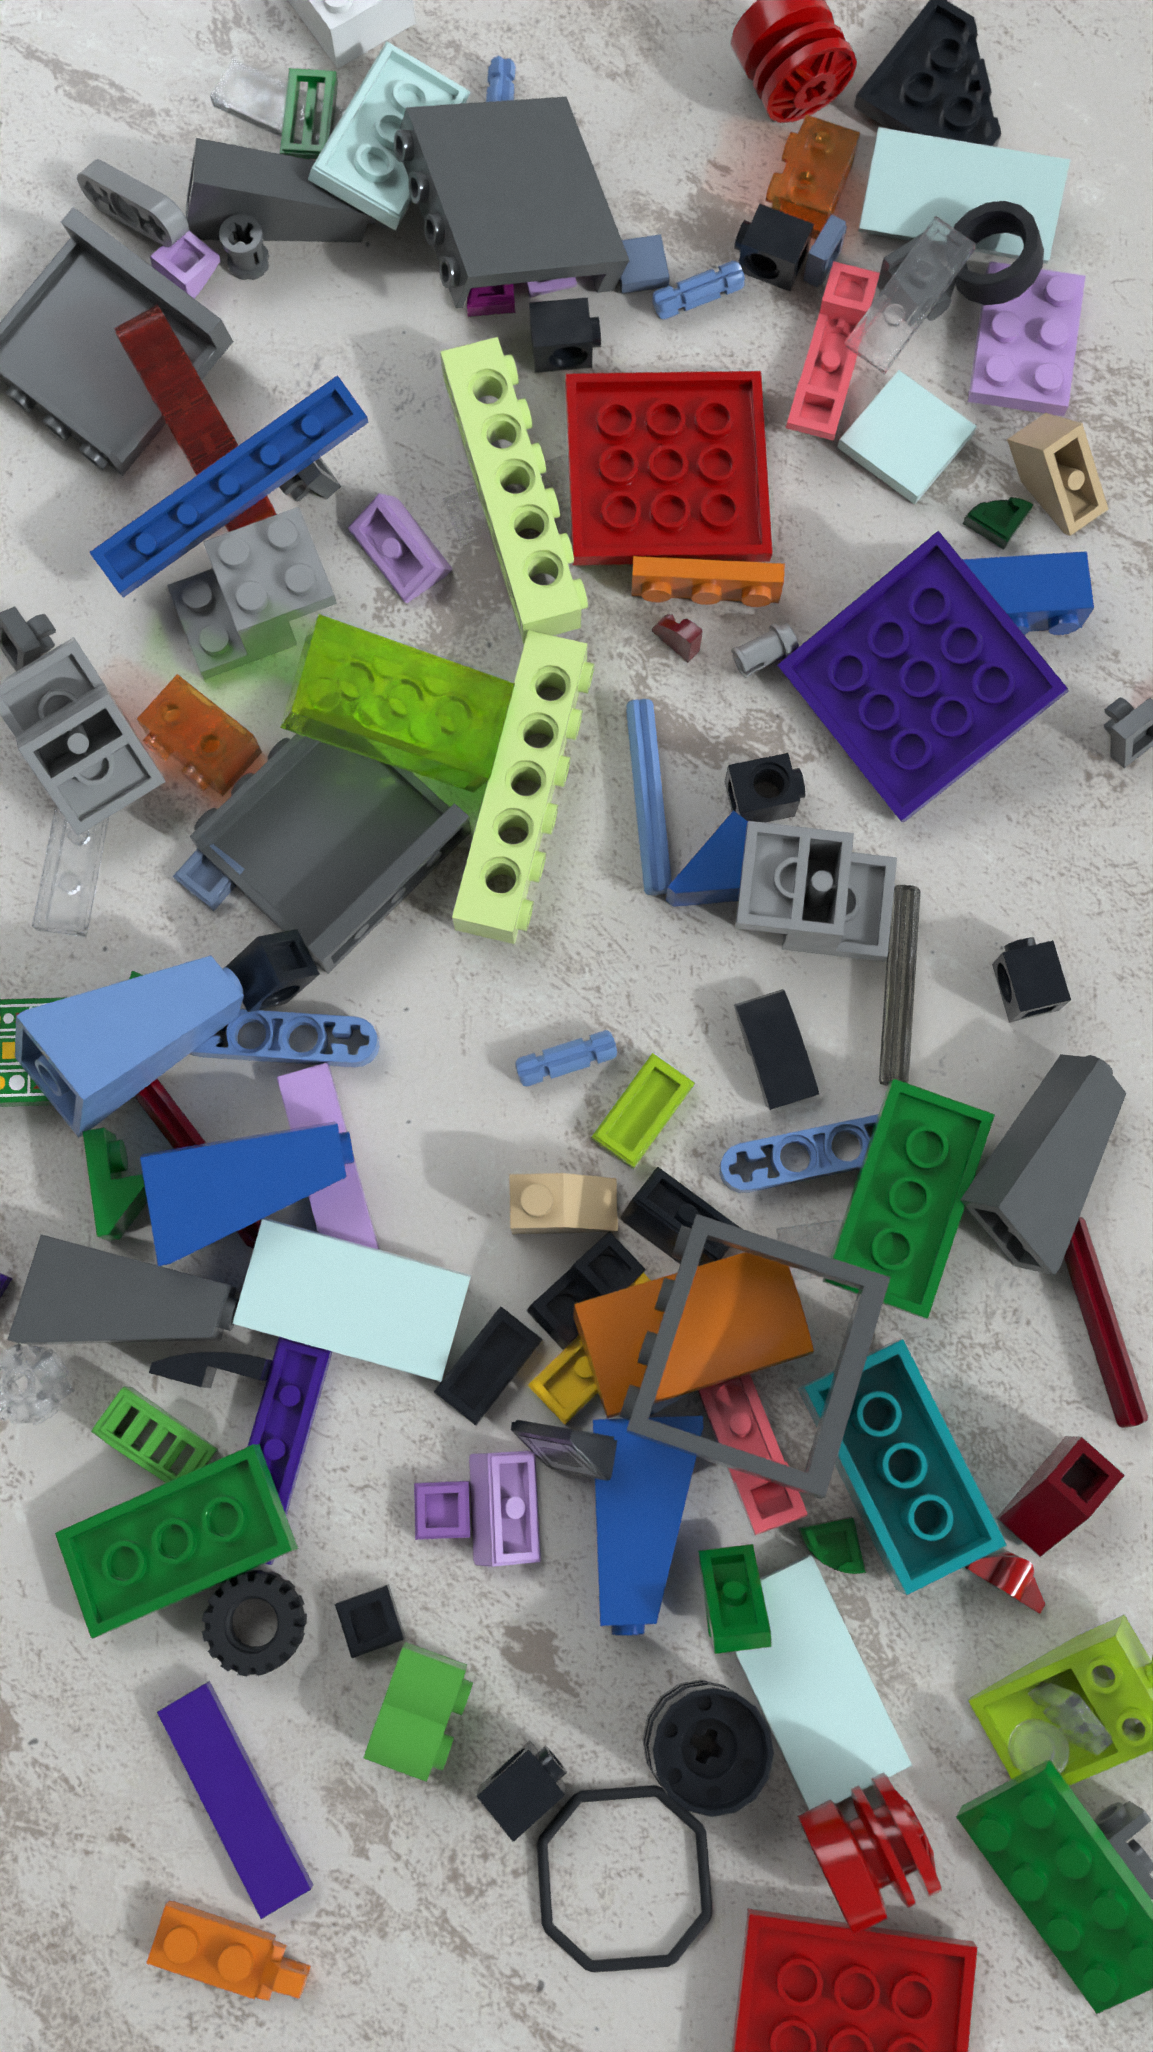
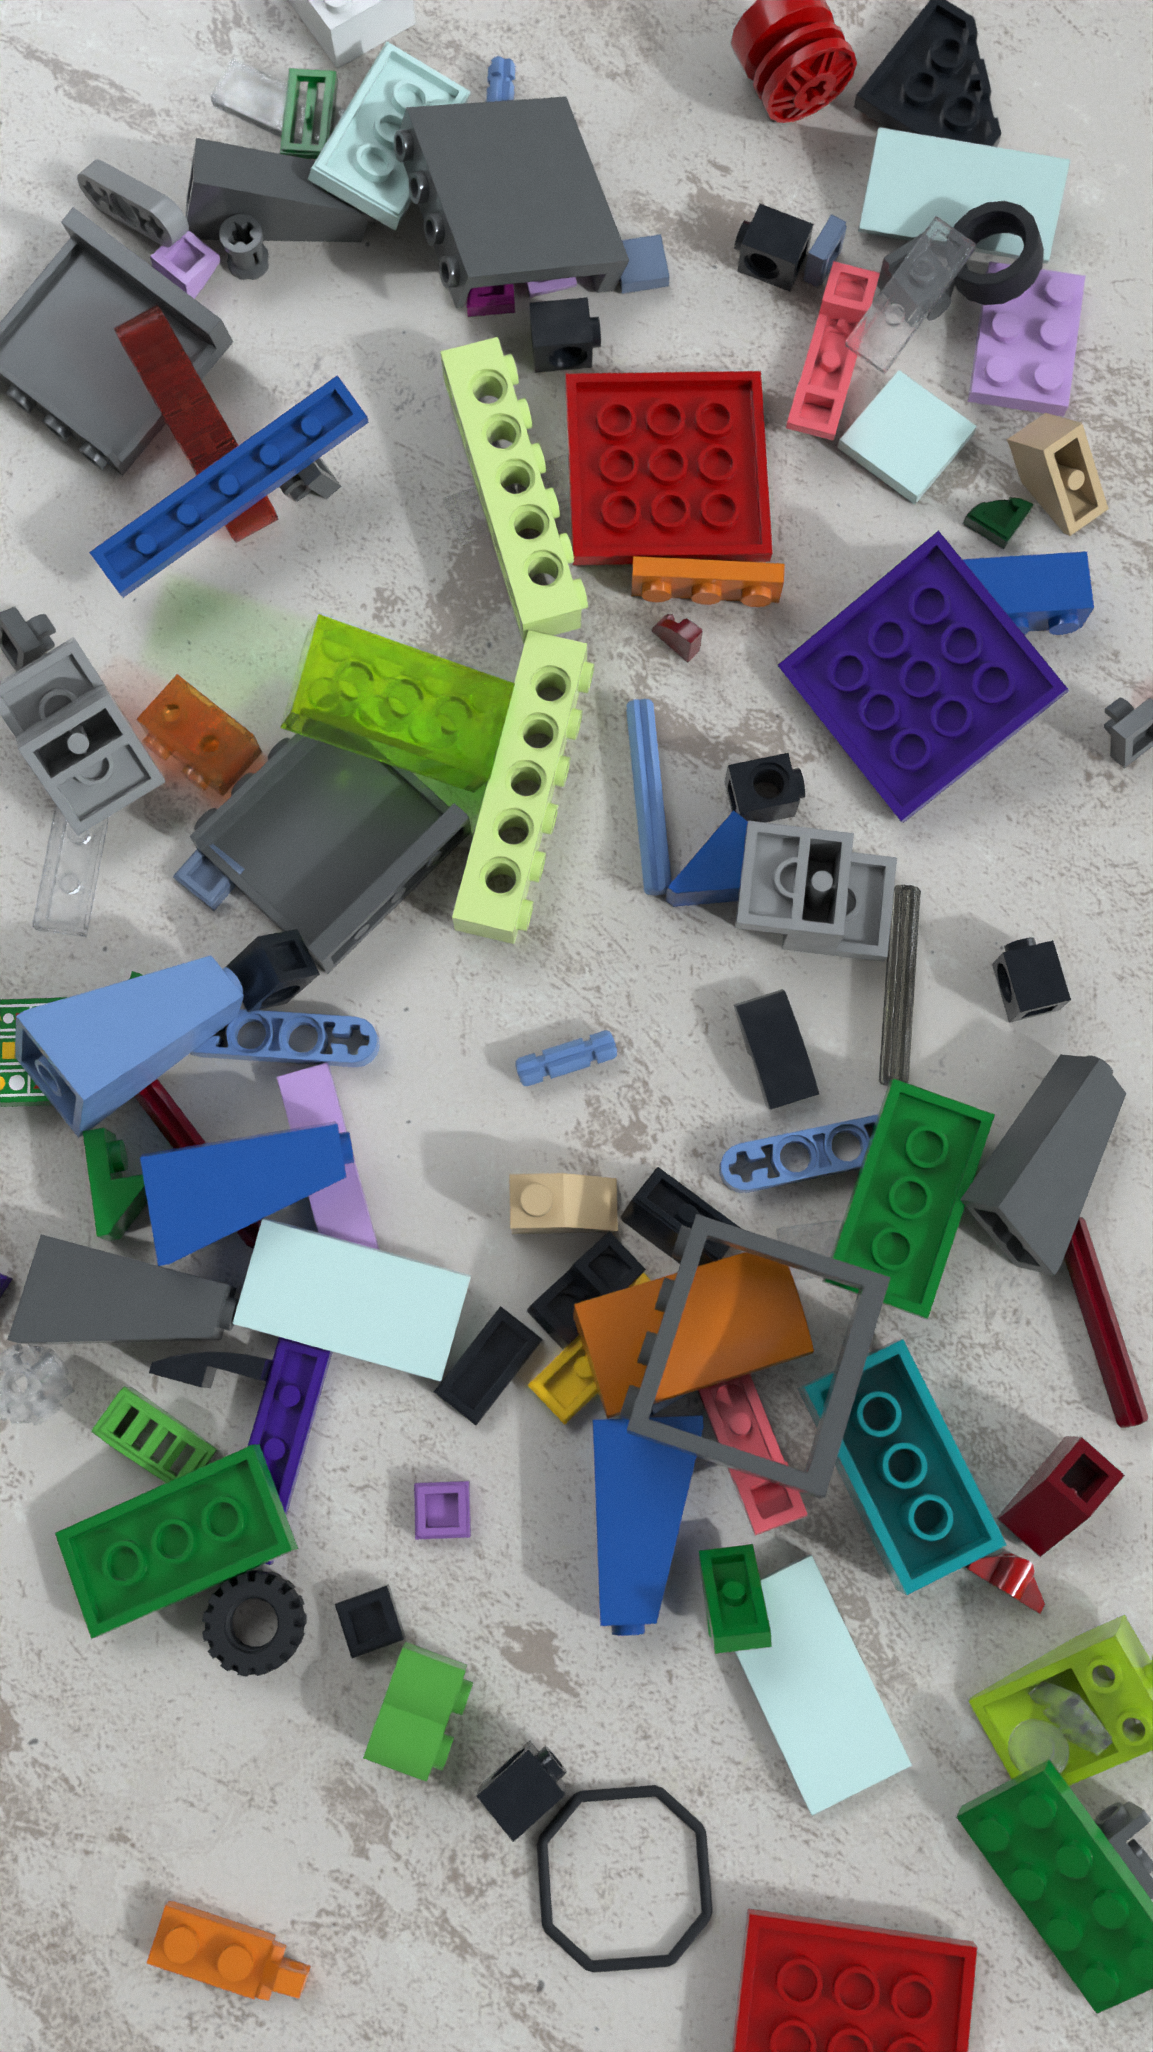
(235, 1800): dark purple tile -> none
(256, 586): light grey bracket -> none
(399, 547): lavender slope -> none
(504, 1508): lavender slope -> none
(569, 1449): black slope -> none
(642, 1111): lime tile -> none
(698, 289): medium blue axle -> none
(716, 1780): black wheel -> none
(765, 649): light grey pin -> none
(814, 171): clear orange brick -> none
(835, 1544): green tile -> none
(870, 1853): red wheel -> none

